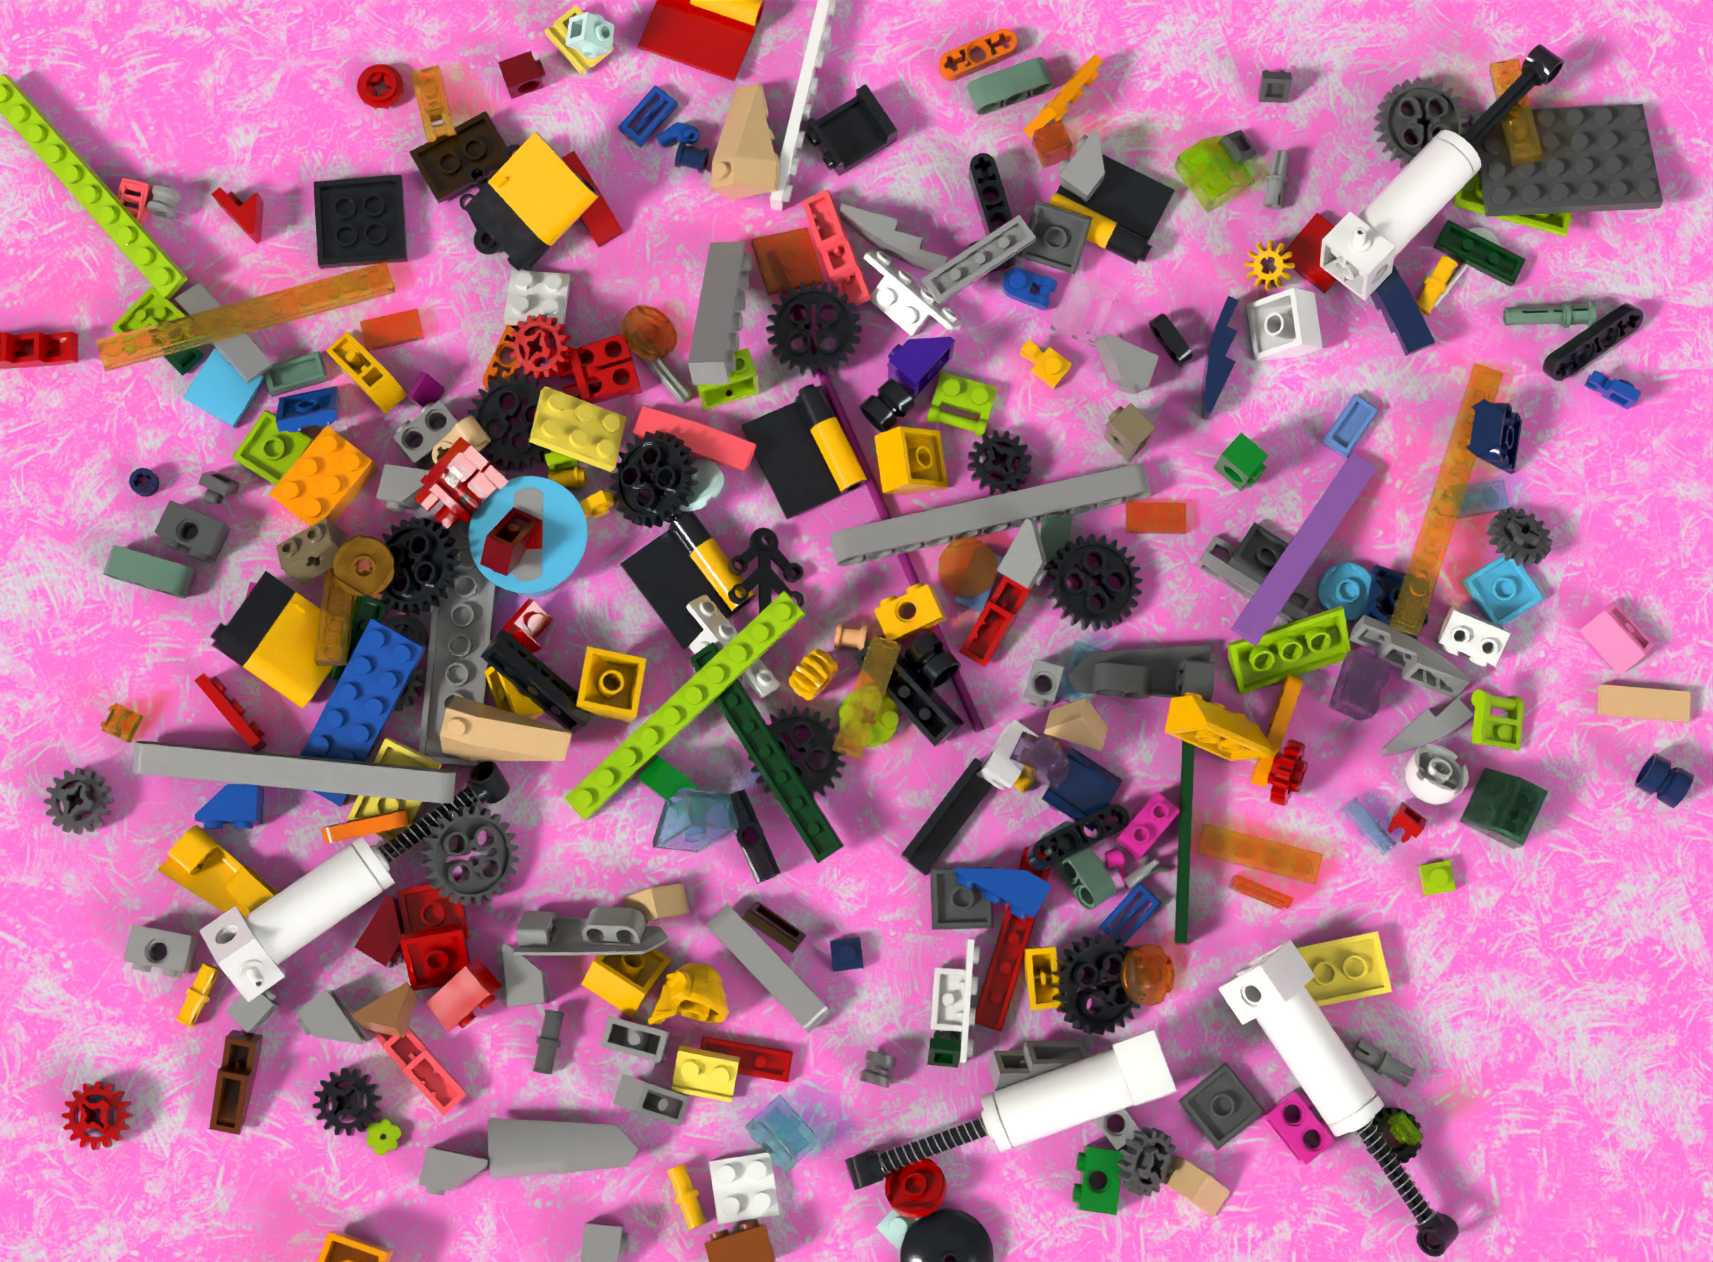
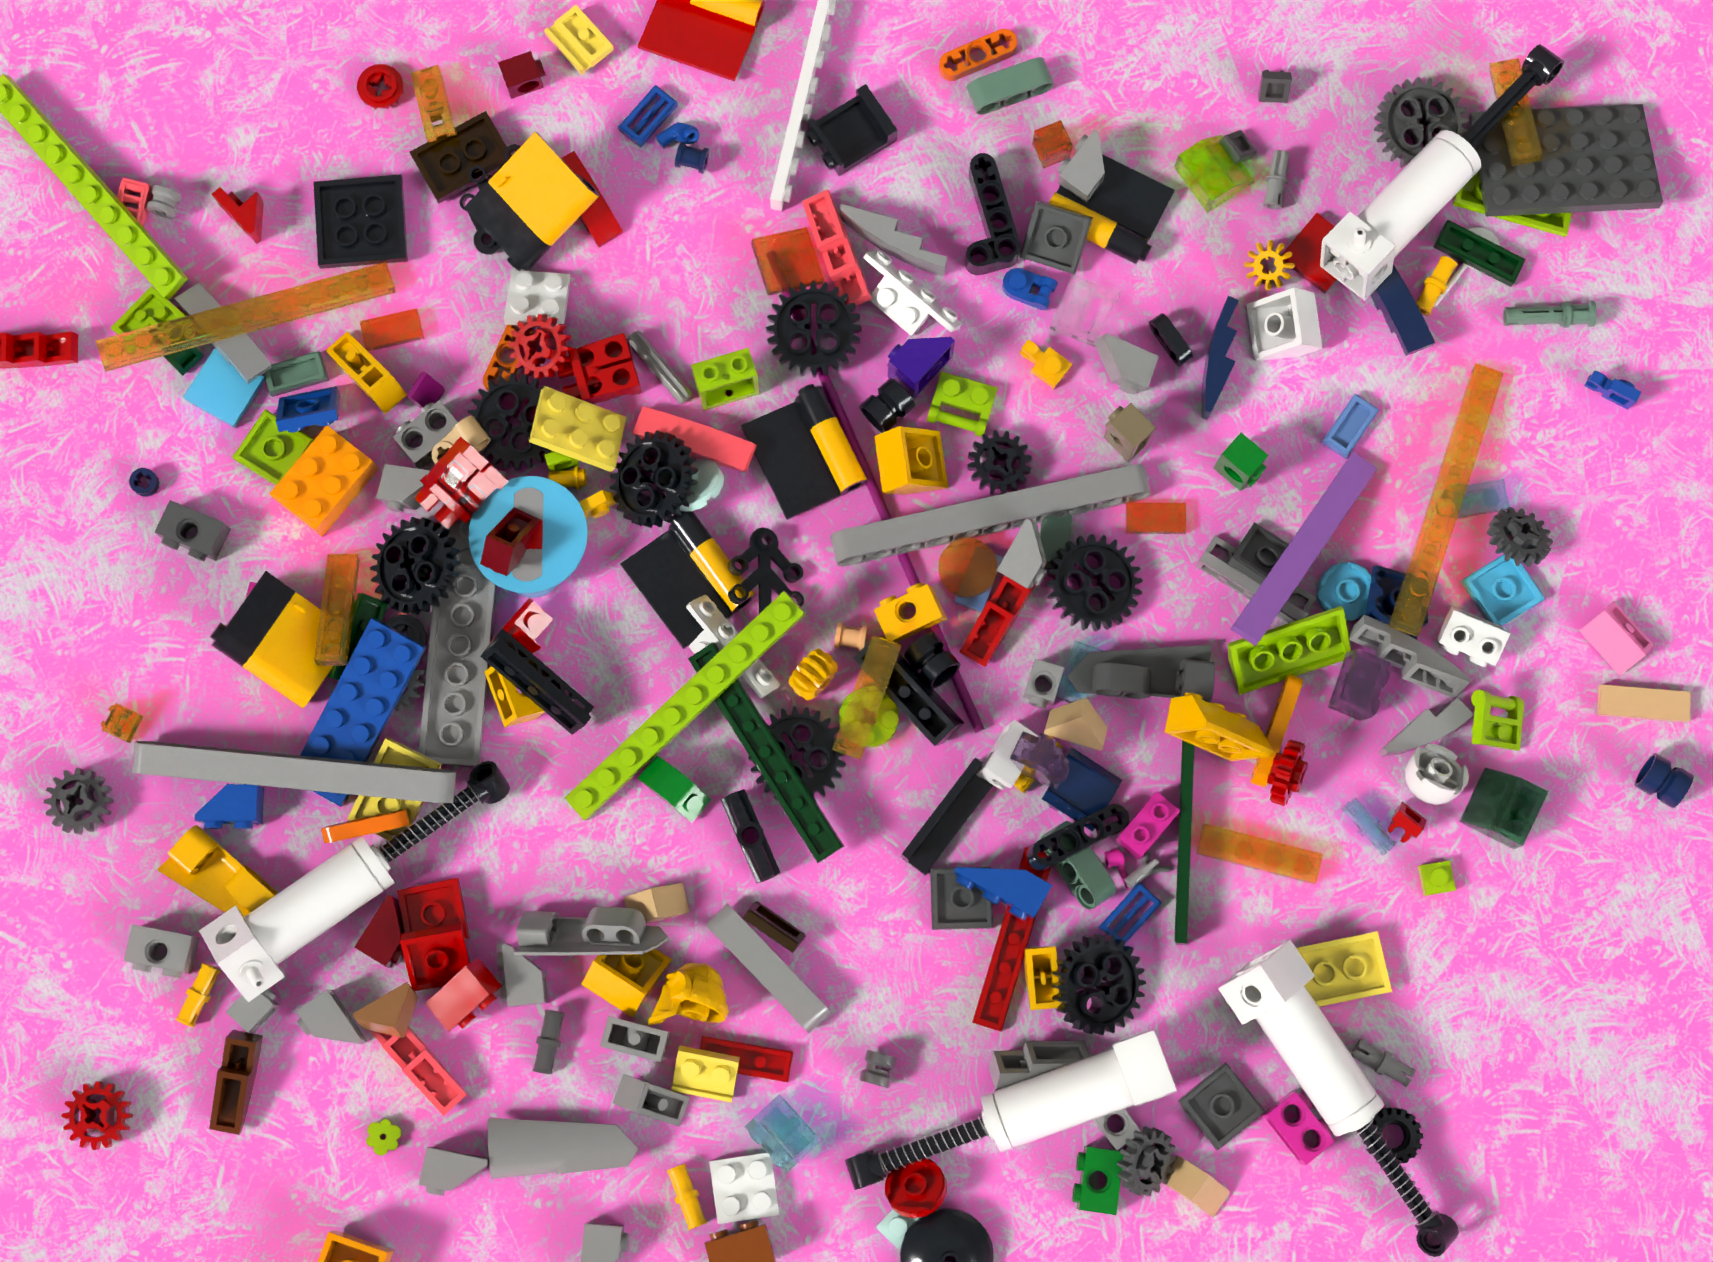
(149, 572): sand green beam -> none
(218, 486): dark grey tile -> none
(232, 711): red plate -> none
(311, 550): dark tan brick -> none
(358, 1110): black gear -> none
(361, 548): pearl gold plate -> none
(473, 883): dark grey gear -> none
(492, 734): tan wedge -> none
(590, 35): light aqua brick -> none
(611, 684): yellow slope -> none
(648, 332): clear orange tile -> none
(694, 820): clear light blue slope -> none
(720, 313): light grey brick -> none
(745, 152): tan wedge -> none
(846, 954): dark blue plate -> none
(944, 1051): dark green tile -> none
(952, 1000): white bracket -> none
(979, 260): light grey plate -> none
(1068, 93): light orange wing -> none
(1147, 974): clear orange tile -> none
(1260, 892): clear orange tile -> none
(1404, 1130): clear neon green plate -> none
(1496, 434): dark blue slope -> none
(1565, 361): black beam -> none

